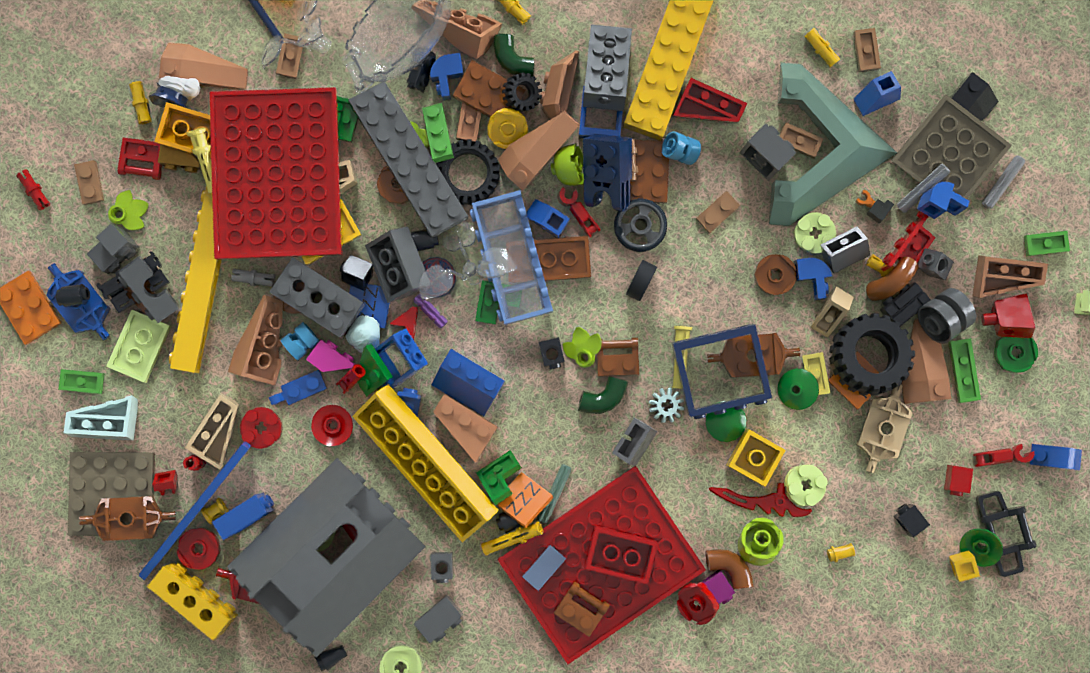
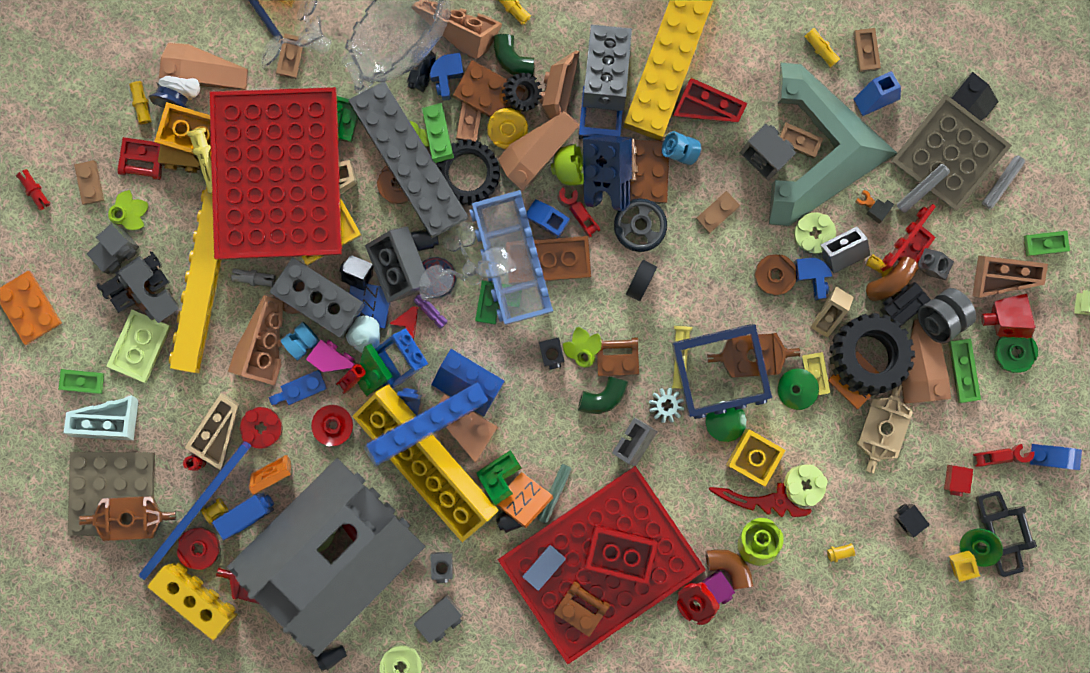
(72, 295): black brick -> none
(83, 317): blue plate -> none
(165, 481): red tile -> none
(270, 474): none -> orange tile
(425, 424): none -> blue brick
(490, 546): yellow pin -> none
(942, 199): blue brick -> none

